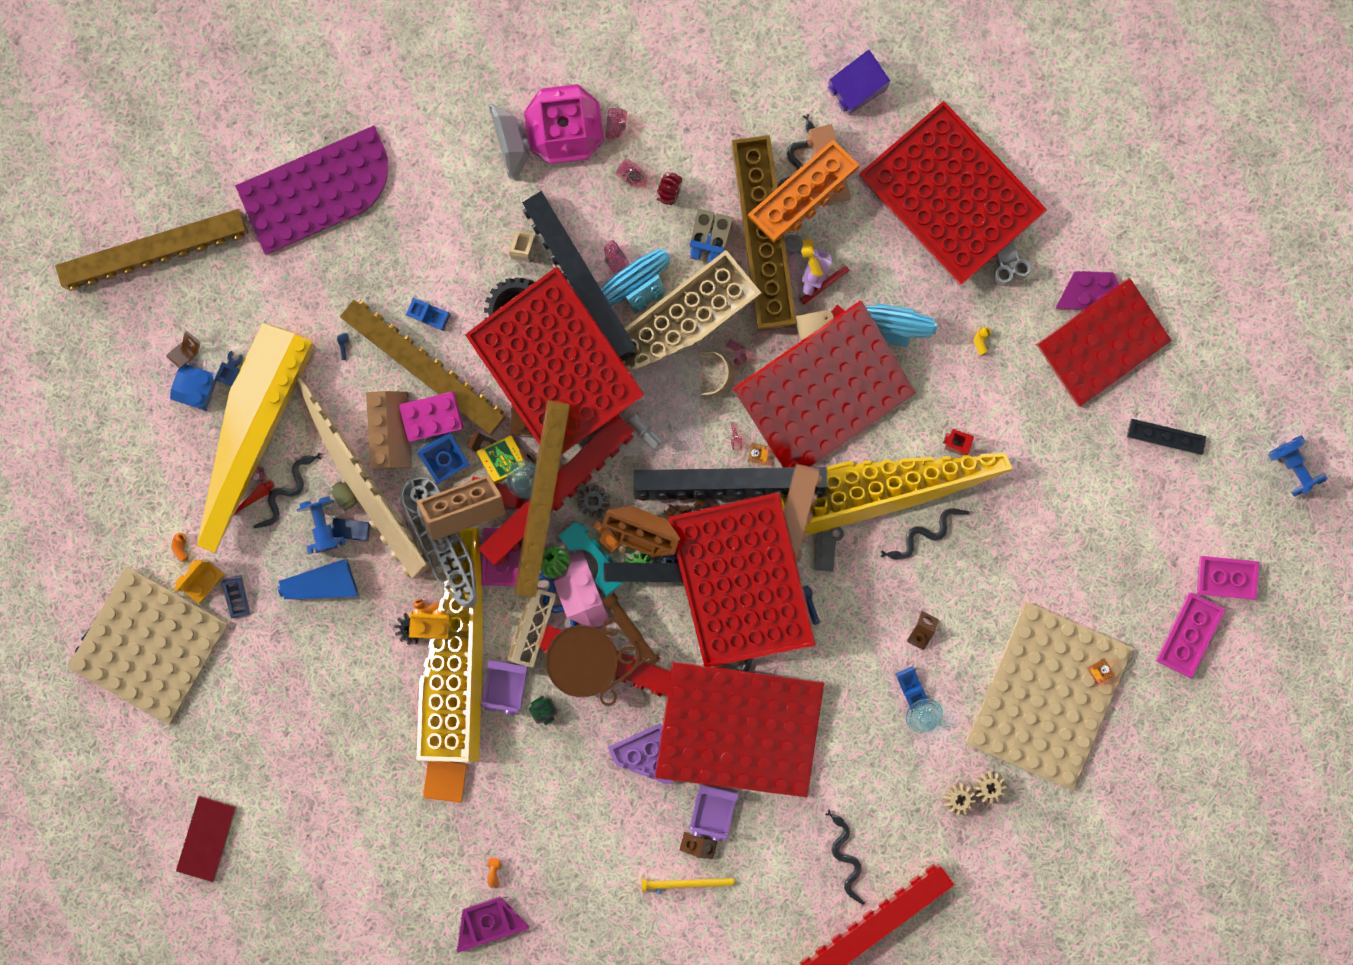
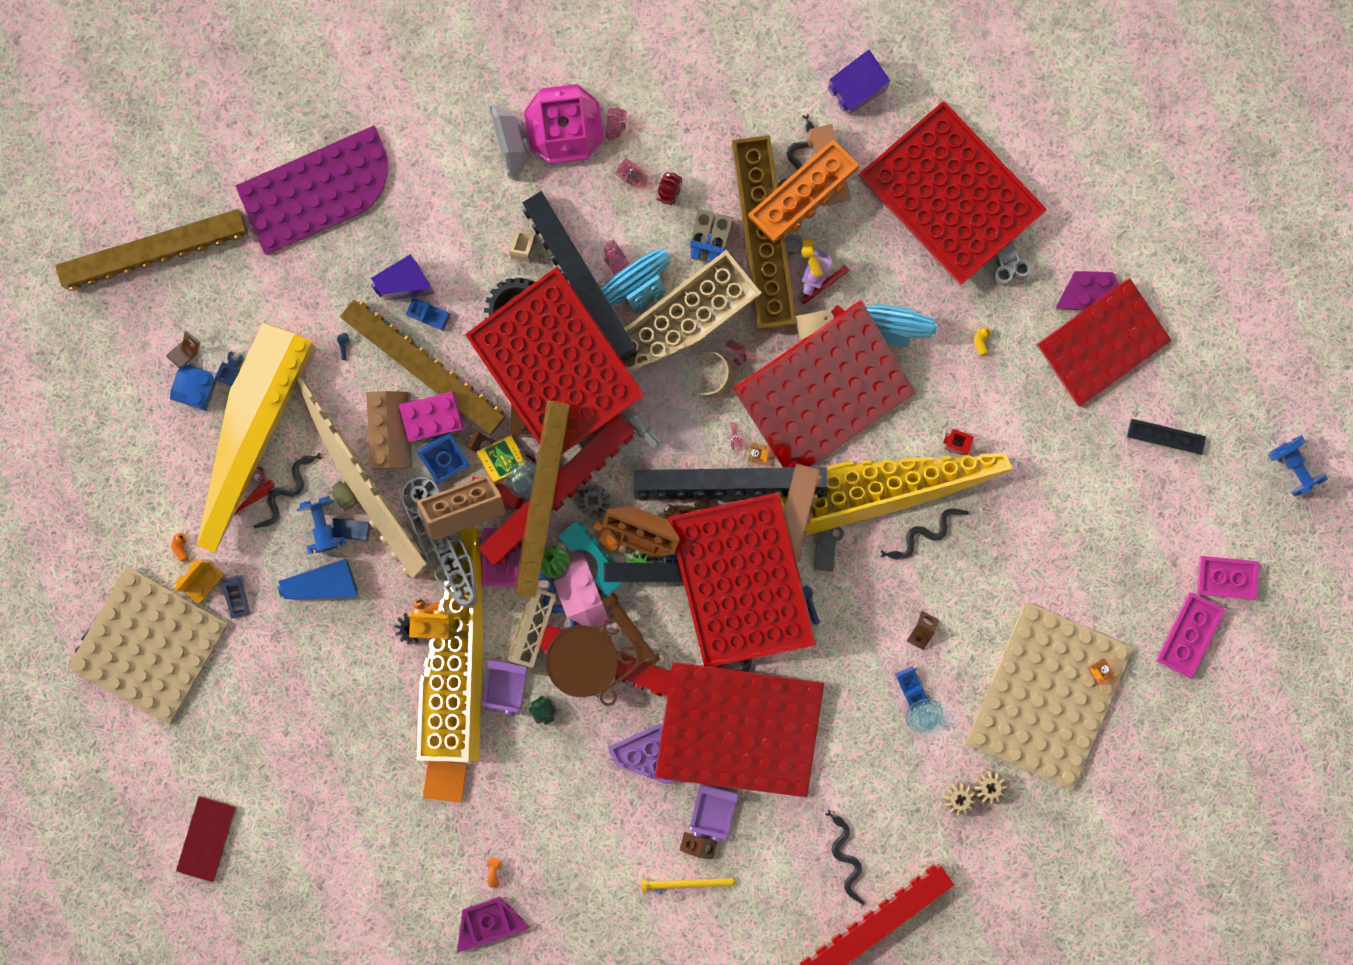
(402, 281): none -> dark purple slope

